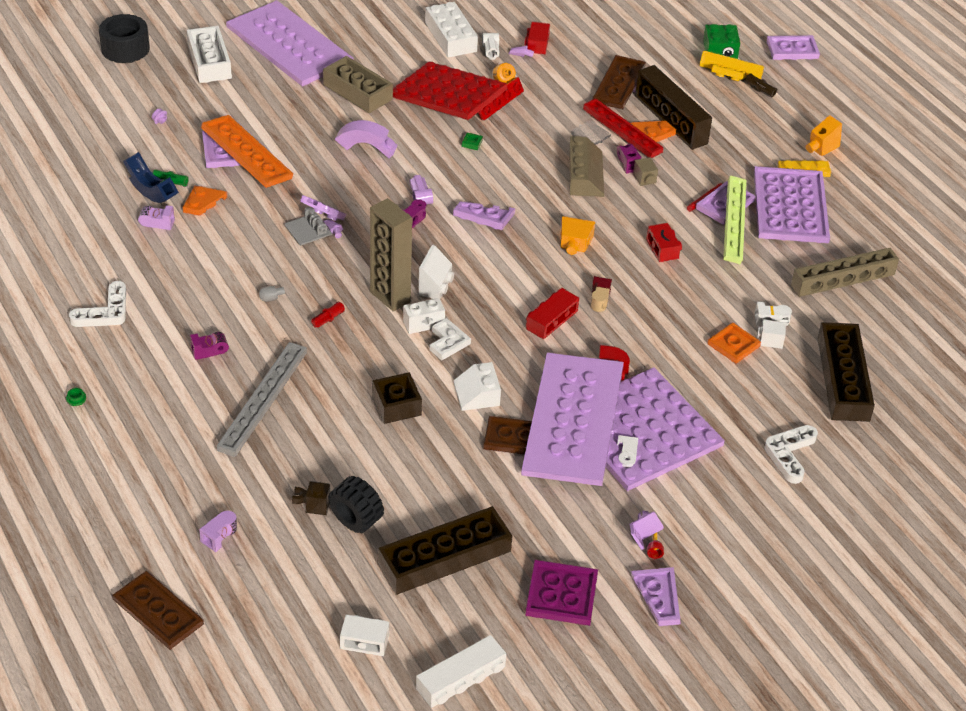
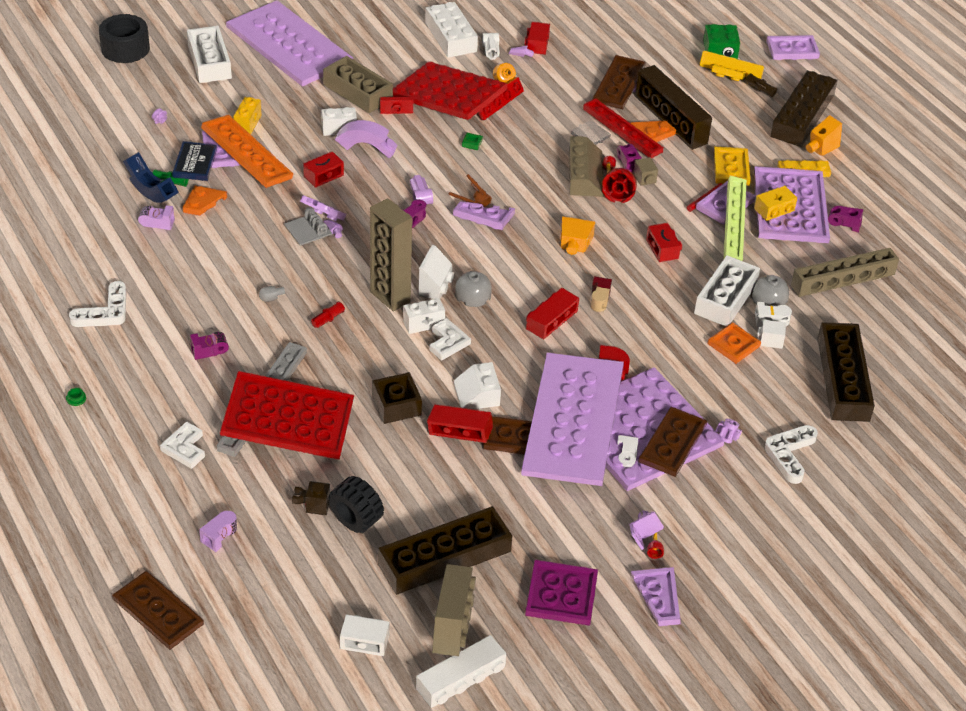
(181, 445): none -> white plate
(195, 161): none -> tile
(248, 113): none -> yellow brick
(287, 415): none -> red plate
(323, 169): none -> red brick
(335, 119): none -> white slope
(396, 105): none -> red plate
(454, 610): none -> dark tan brick
(460, 423): none -> red brick
(473, 289): none -> light grey cylinder
(480, 195): none -> dark orange plant
(609, 166): none -> red hinge
(619, 185): none -> red cylinder
(672, 441): none -> reddish brown tile
(726, 291): none -> white brick
(728, 430): none -> lavender gear
(731, 162): none -> yellow plate
(771, 291): none -> light grey cylinder
(775, 203): none -> yellow brick
(803, 108): none -> dark brown brick
(846, 217): none -> magenta leg

